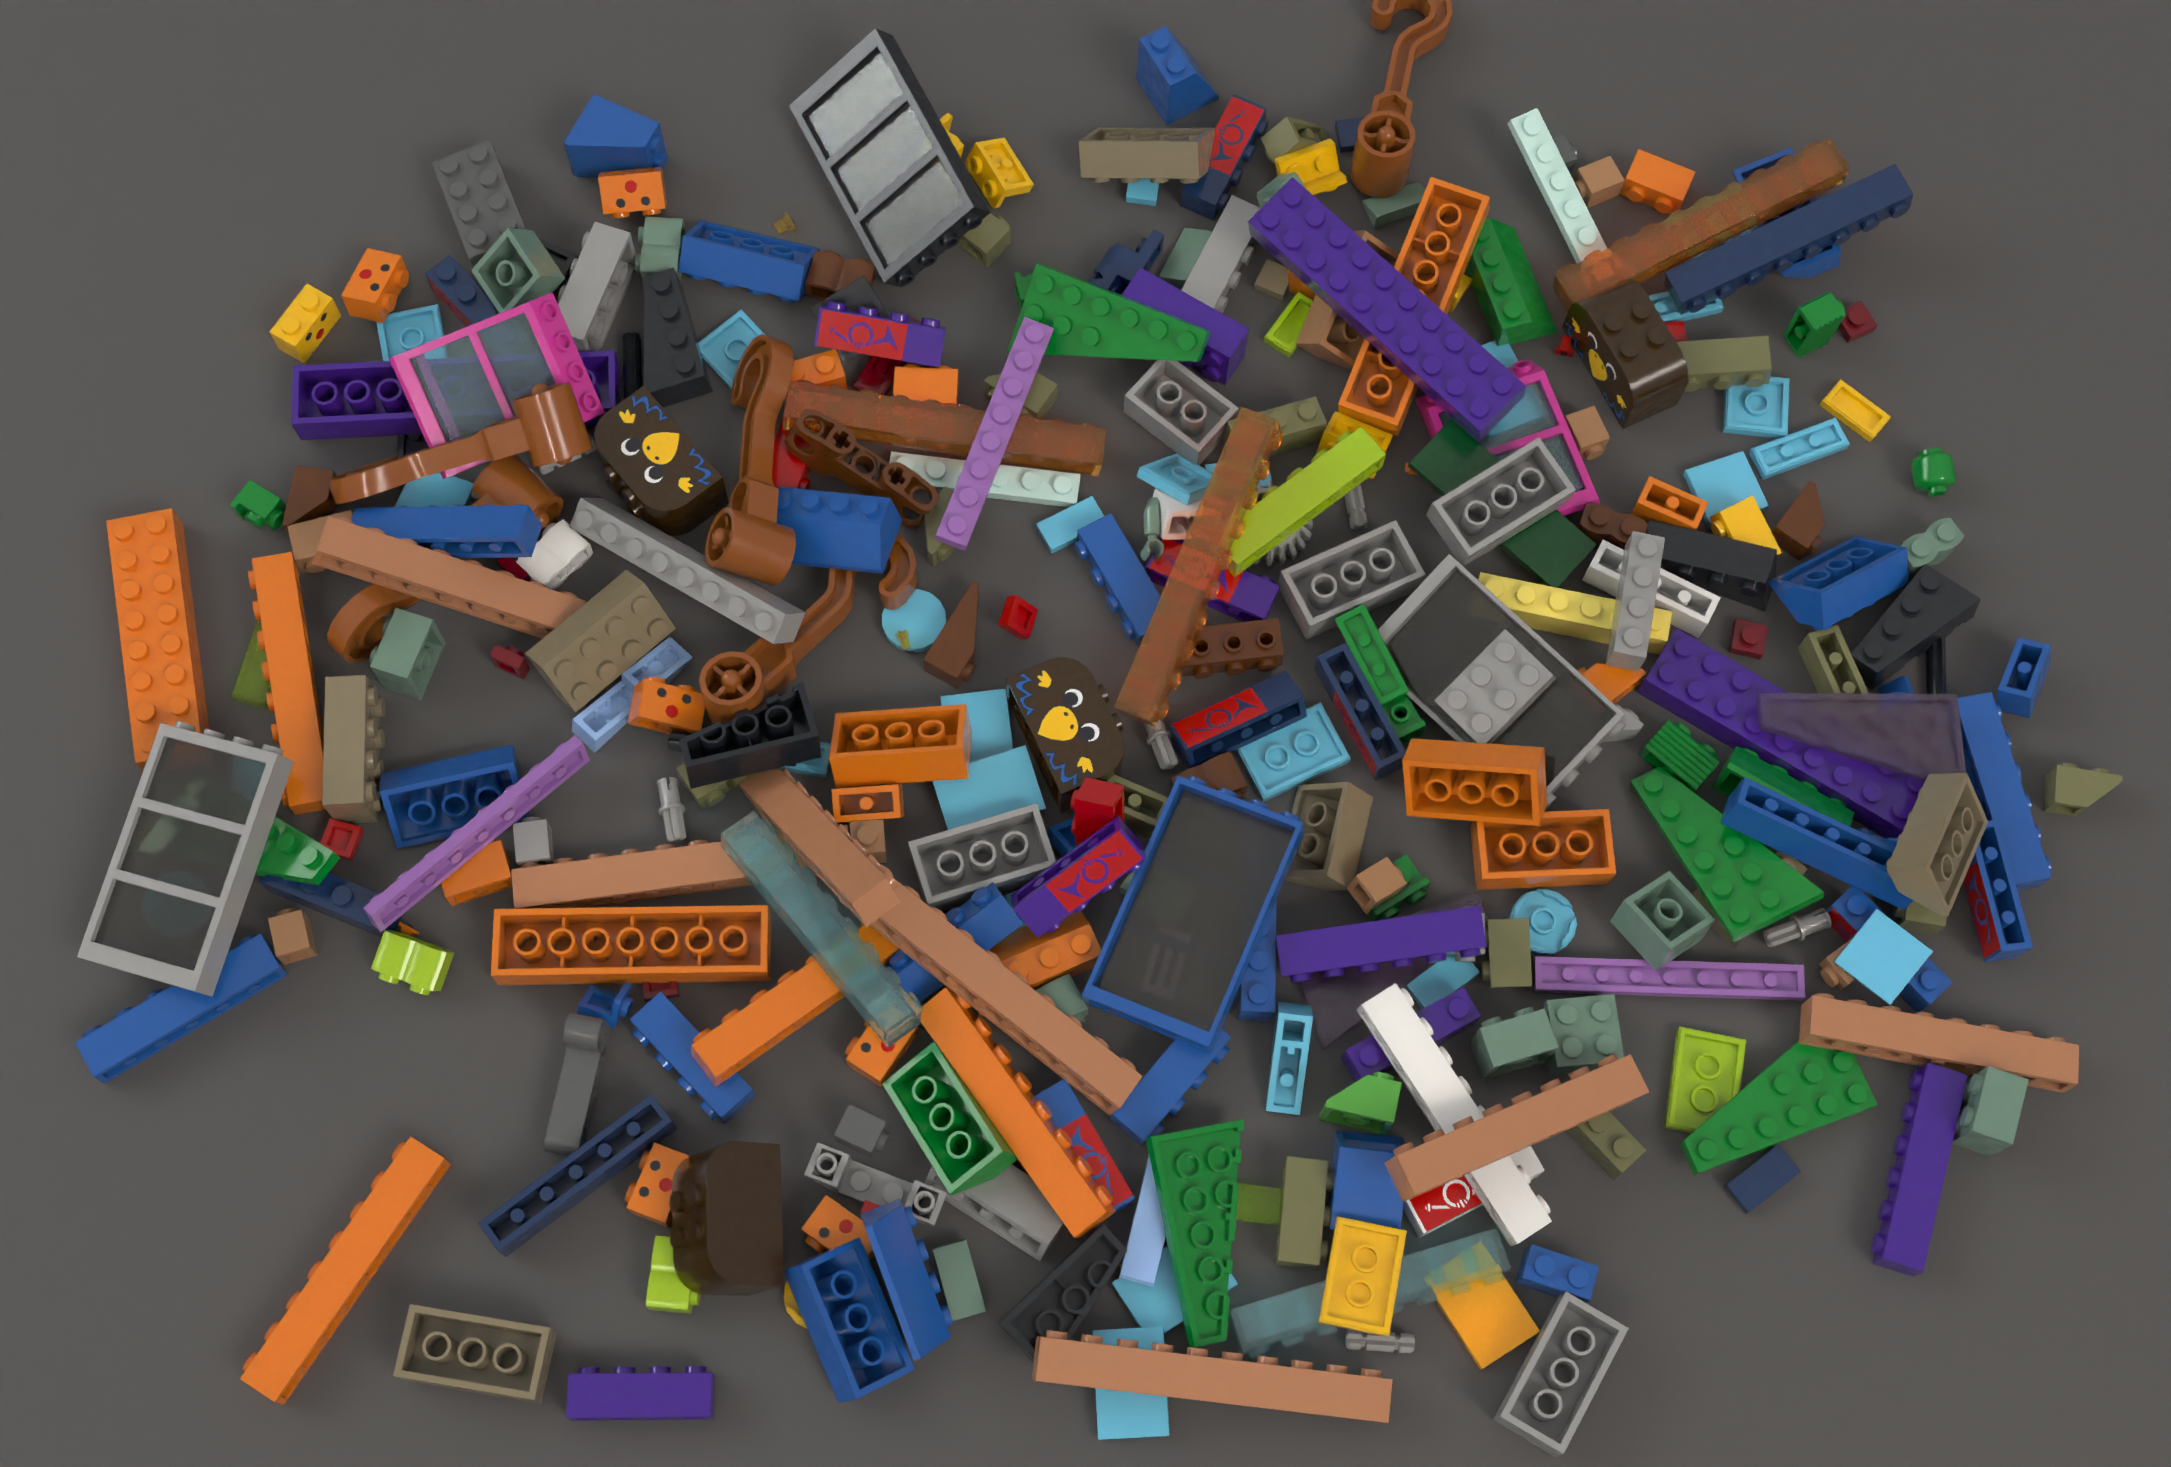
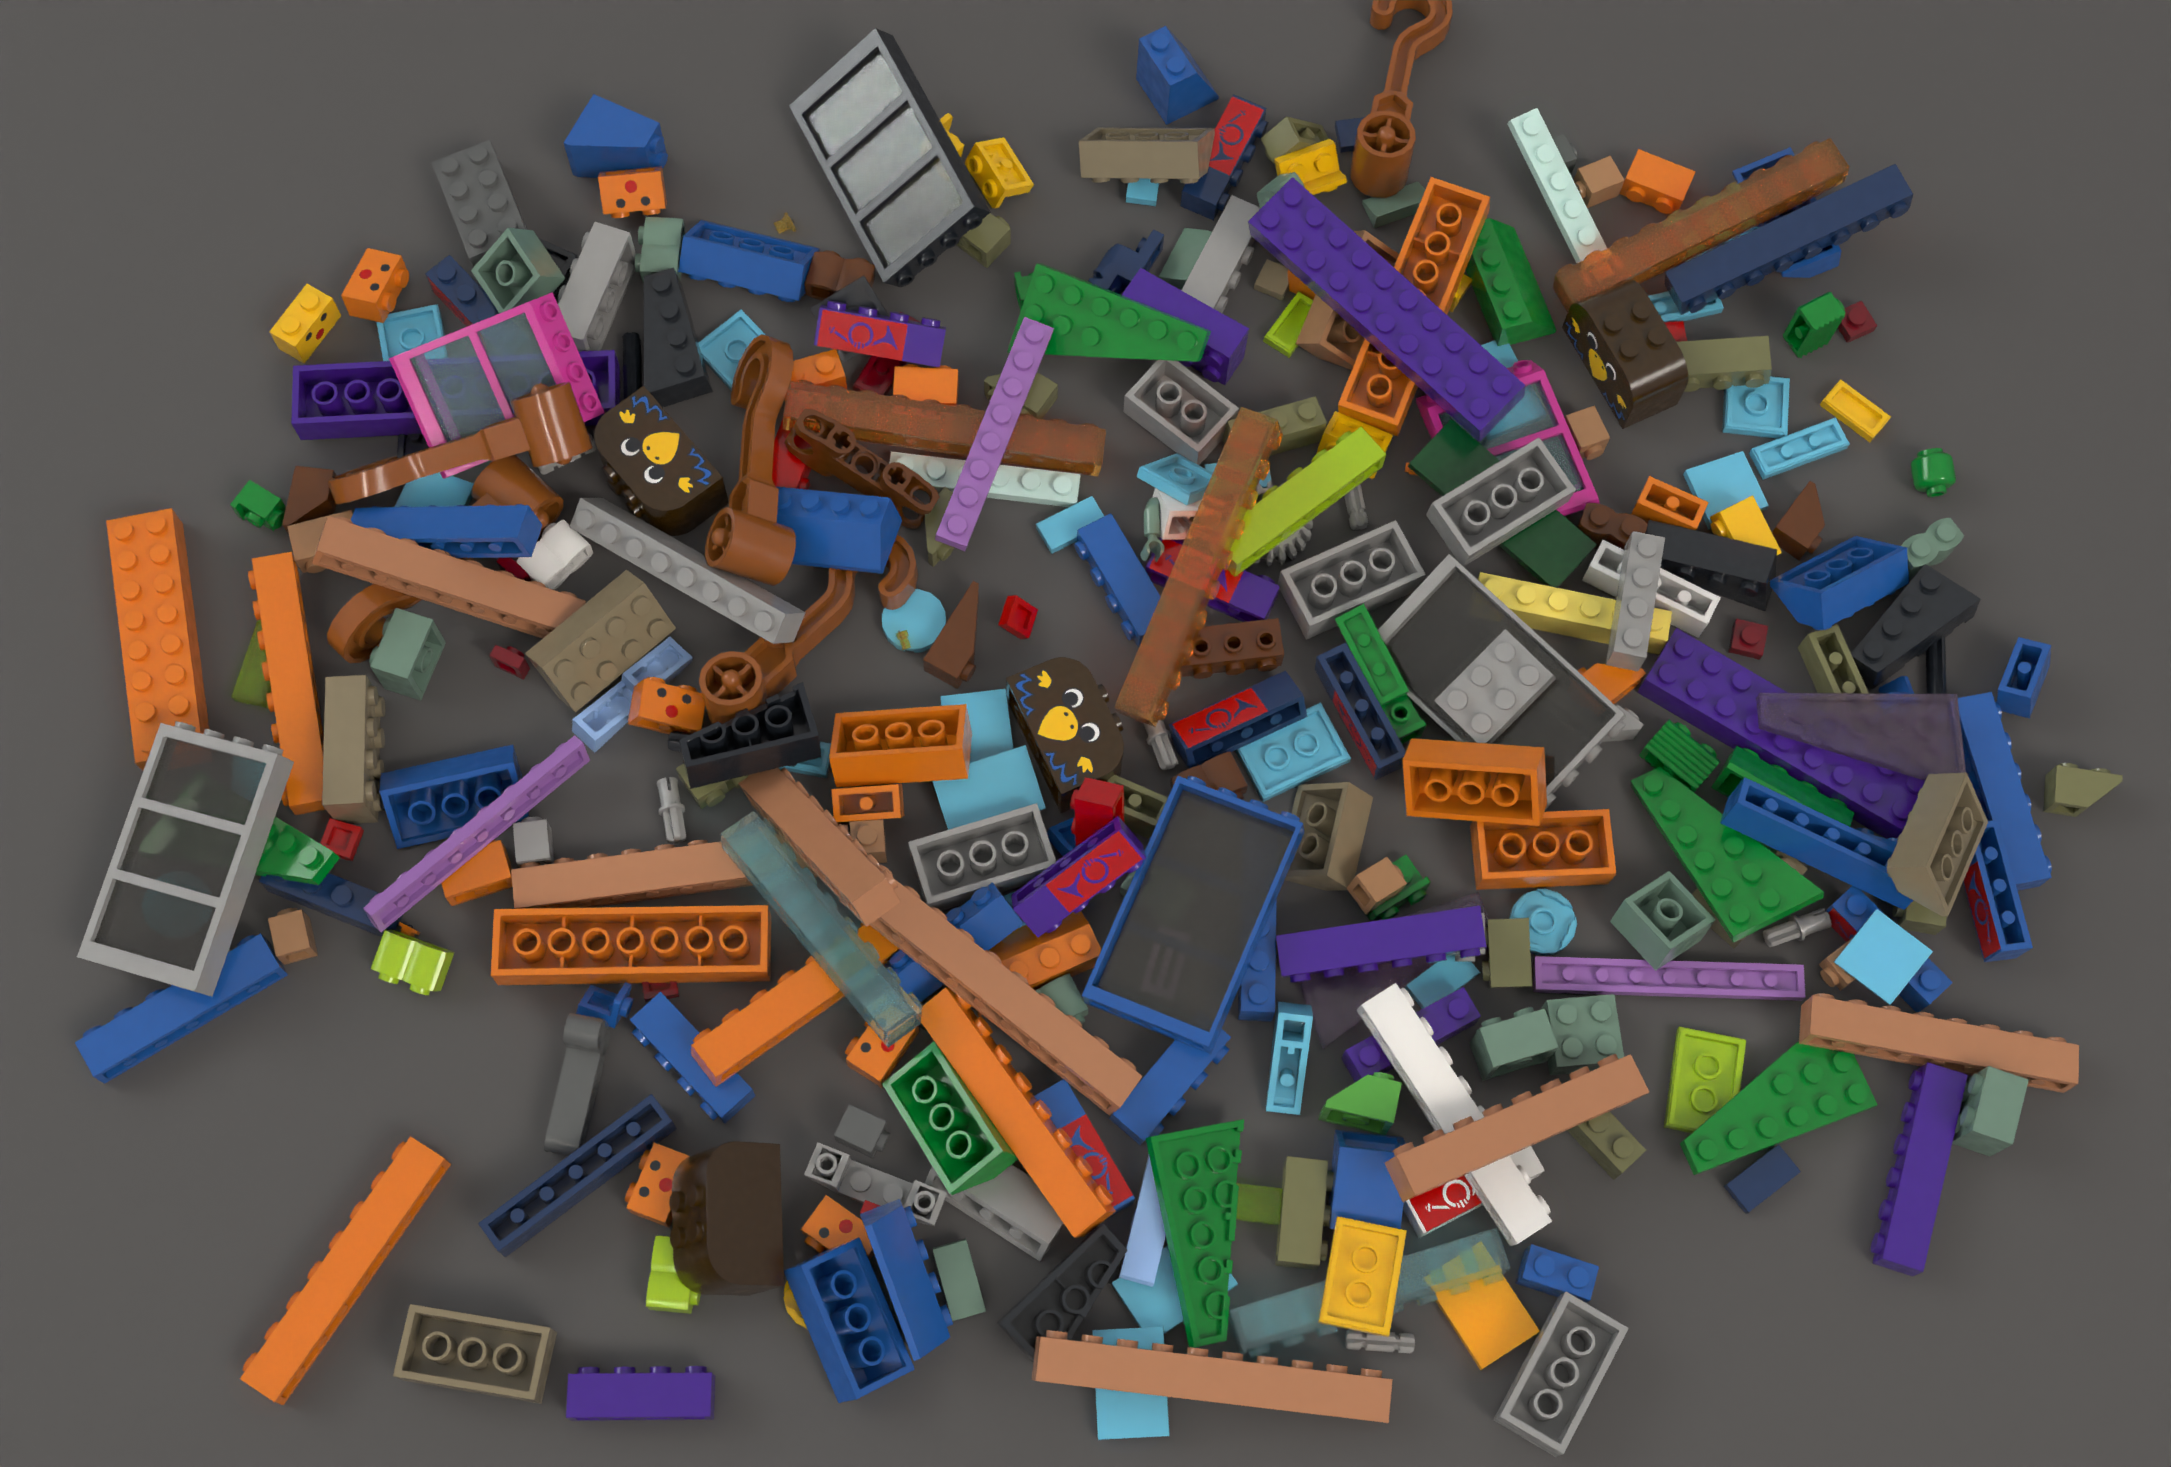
(1564, 347): red piece -> none

